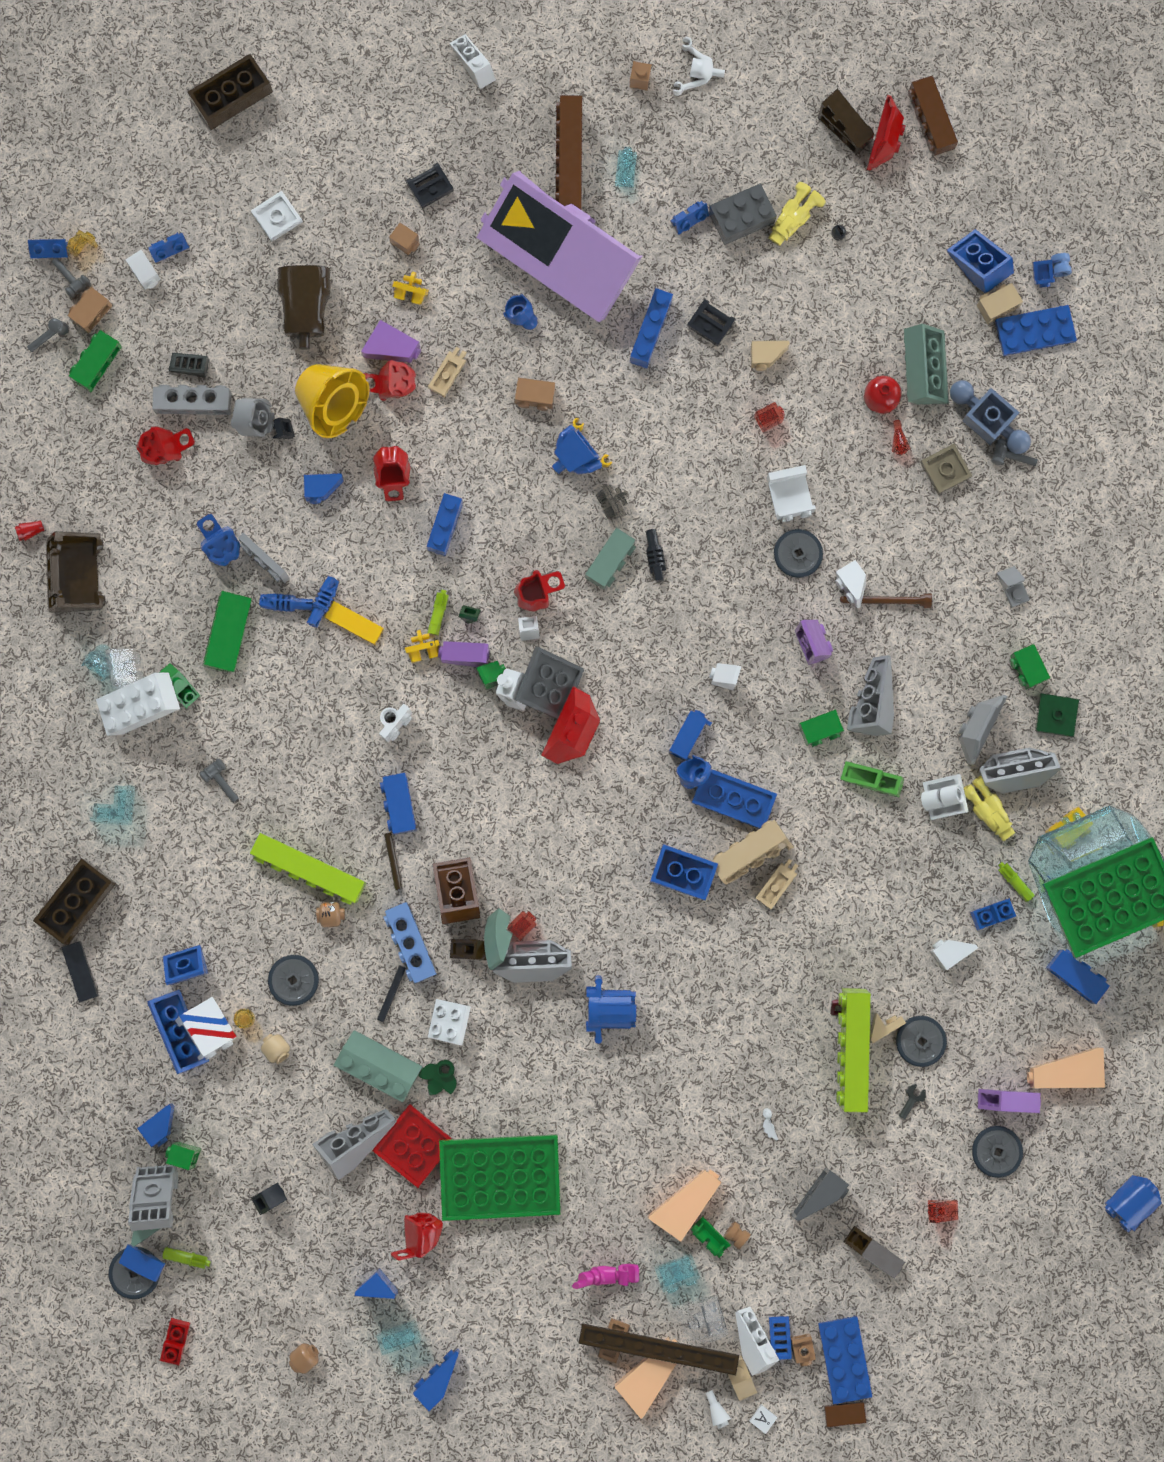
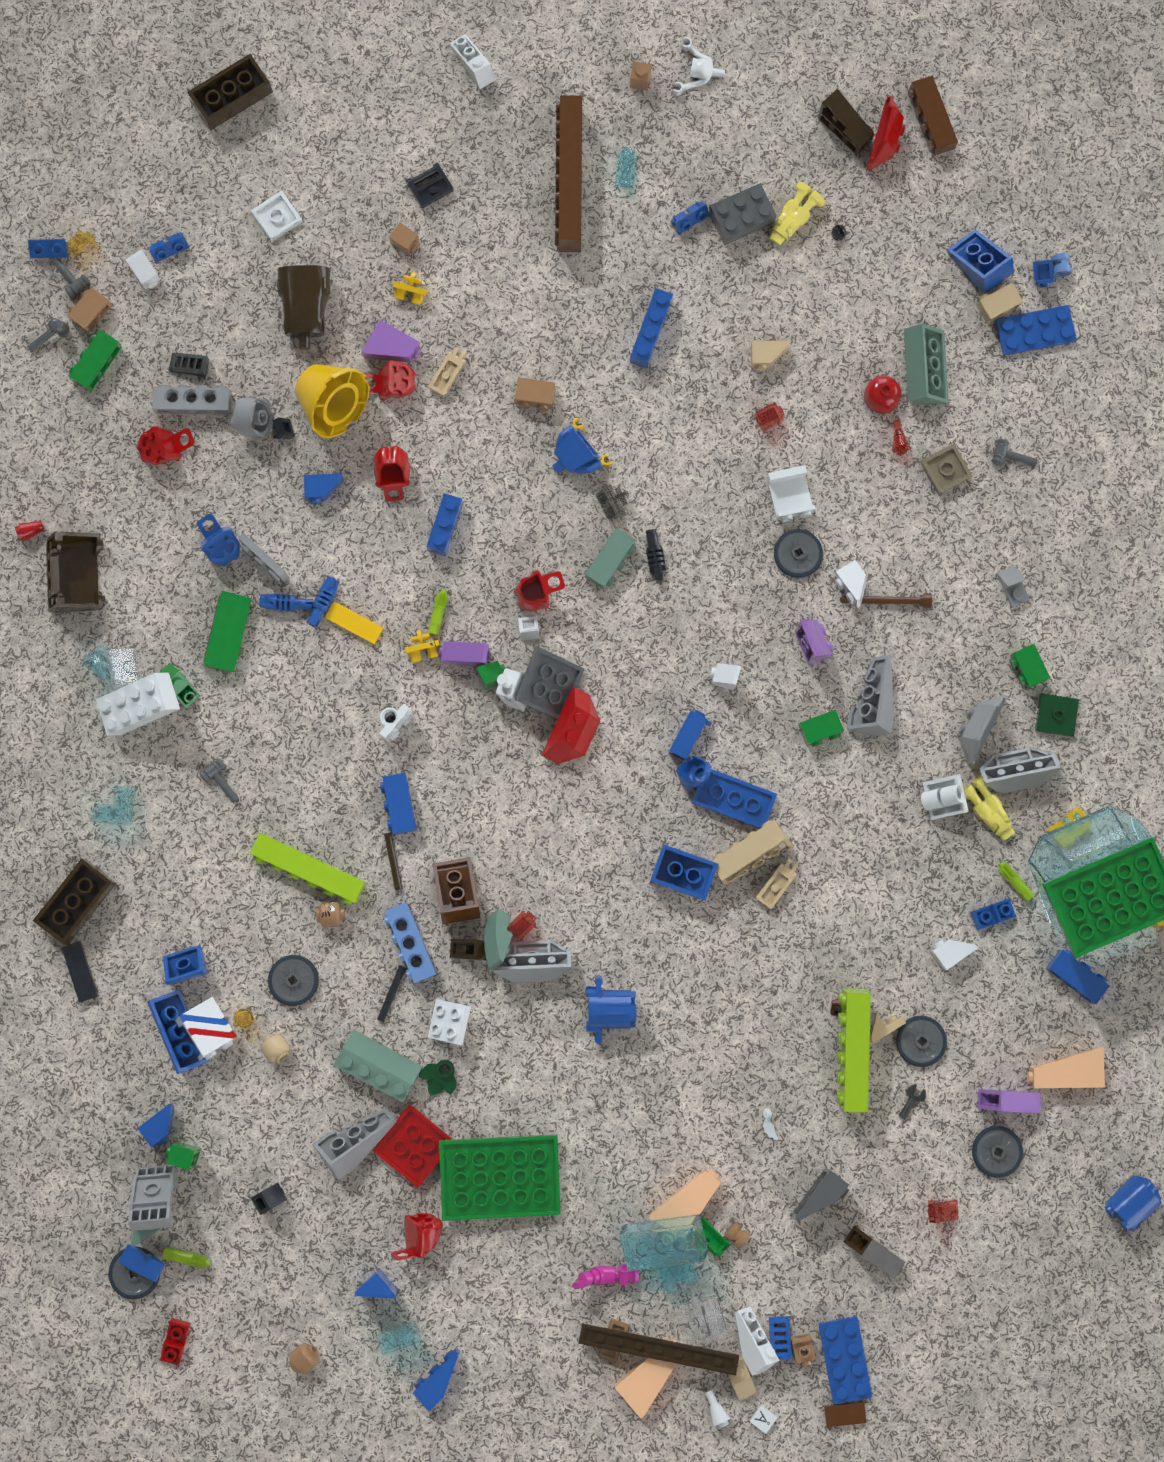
(469, 614): dark green slope -> none
(520, 312): blue piece -> none
(558, 246): lavender piece -> none
(663, 1242): none -> clear light blue brick
(707, 326): black plate -> none
(872, 779): bright green slope -> none
(990, 416): sand blue brick -> none

